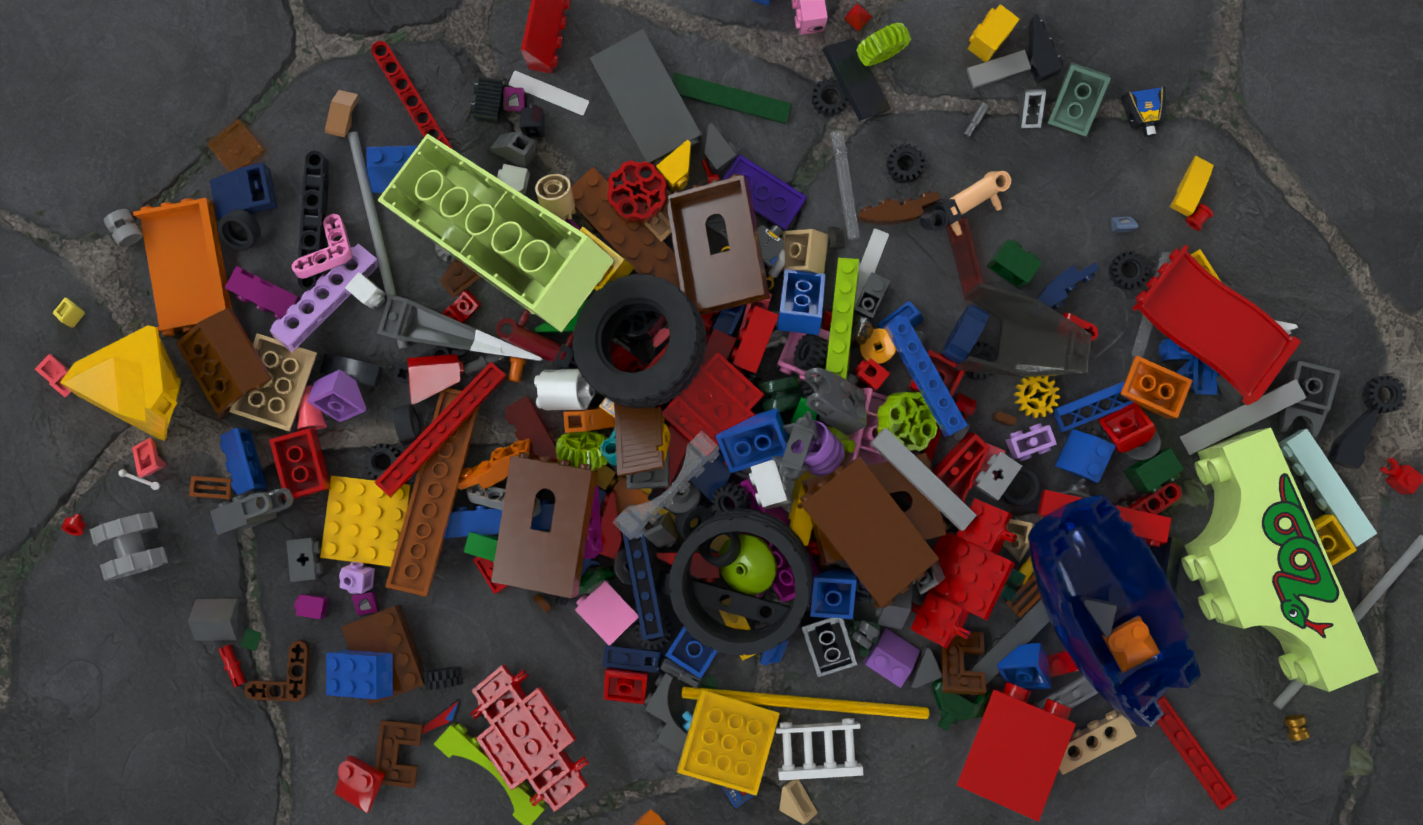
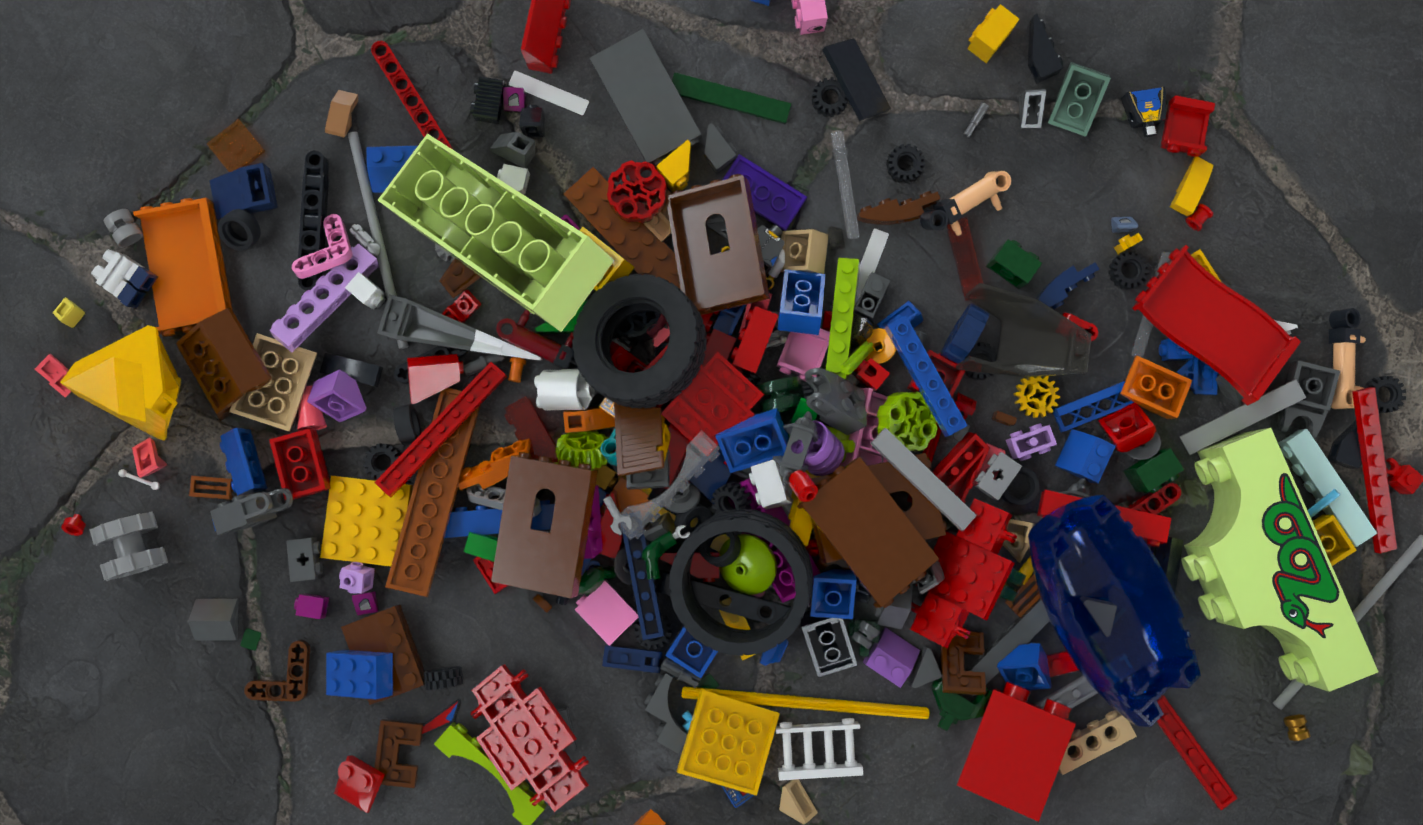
(124, 278): none -> hips
(232, 665): red pin -> none
(263, 293): magenta wedge -> none
(365, 240): none -> light grey axle
(556, 195): tan gear -> none
(617, 516): none -> light grey bar
(625, 685): red slope -> none
(657, 548): none -> dark green arm
(710, 177): red hand -> none
(803, 486): none -> red brick
(810, 352): black tyre -> none
(857, 17): red slope -> none
(857, 358): none -> lime axle
(883, 44): lime gear -> none
(998, 69): light grey tile -> none
(1127, 242): none -> yellow plate
(1131, 644): orange slope -> none
(1186, 125): none -> red panel
(1323, 502): none -> medium azure bar
(1344, 342): none -> piece
(1374, 469): none -> red plate

